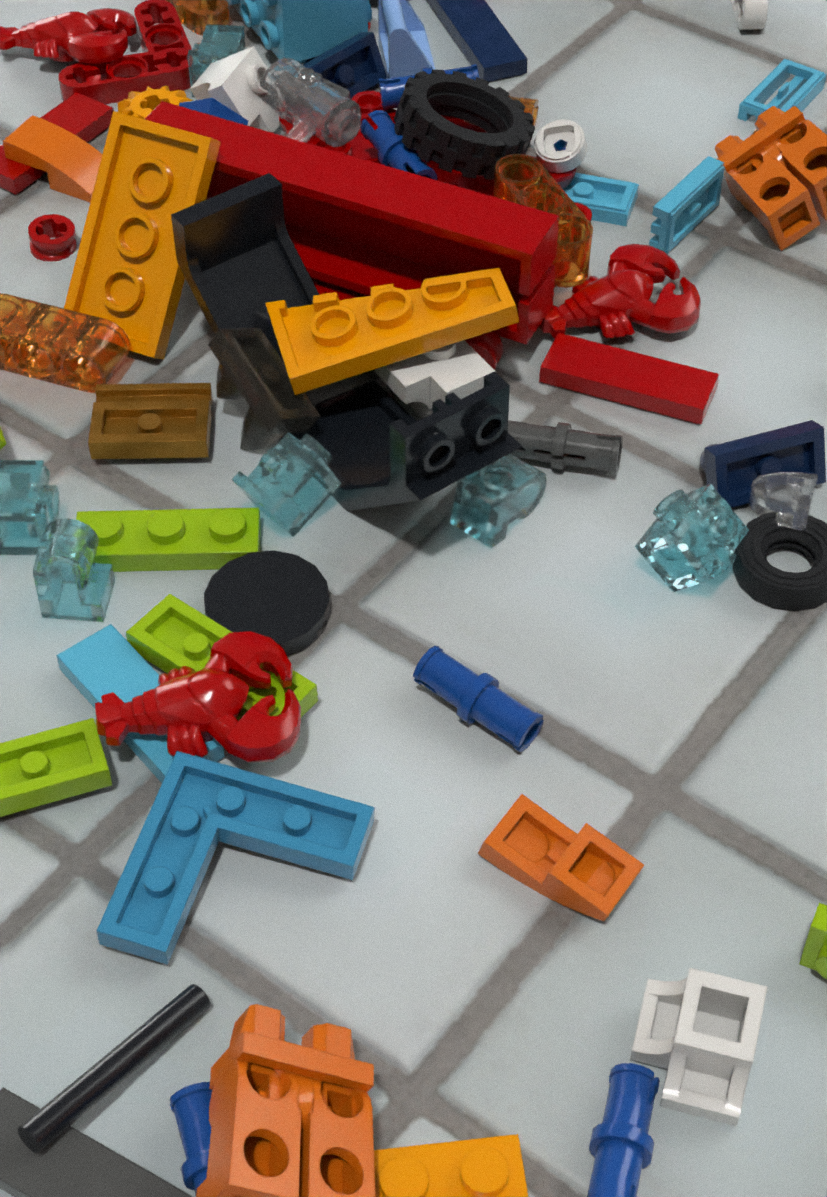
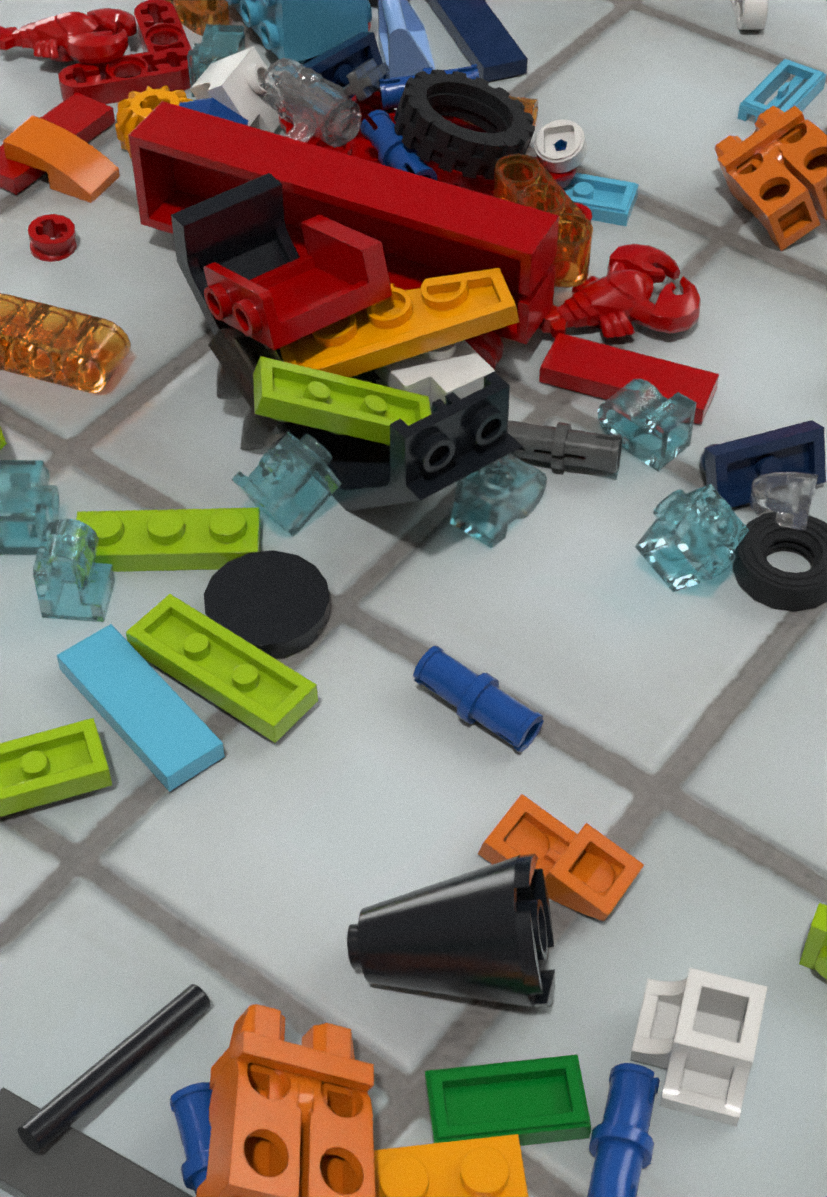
(127, 245): light orange plate -> none
(151, 421): pearl gold plate -> none
(205, 704): red animal -> none
(214, 804): dark azure plate -> none
(333, 401): none -> lime plate
(334, 280): none -> red panel
(365, 79): none -> dark grey axle
(463, 936): none -> black cone
(530, 1098): none -> green tile
(649, 422): none -> clear light blue leg
(687, 204): medium azure tile -> none

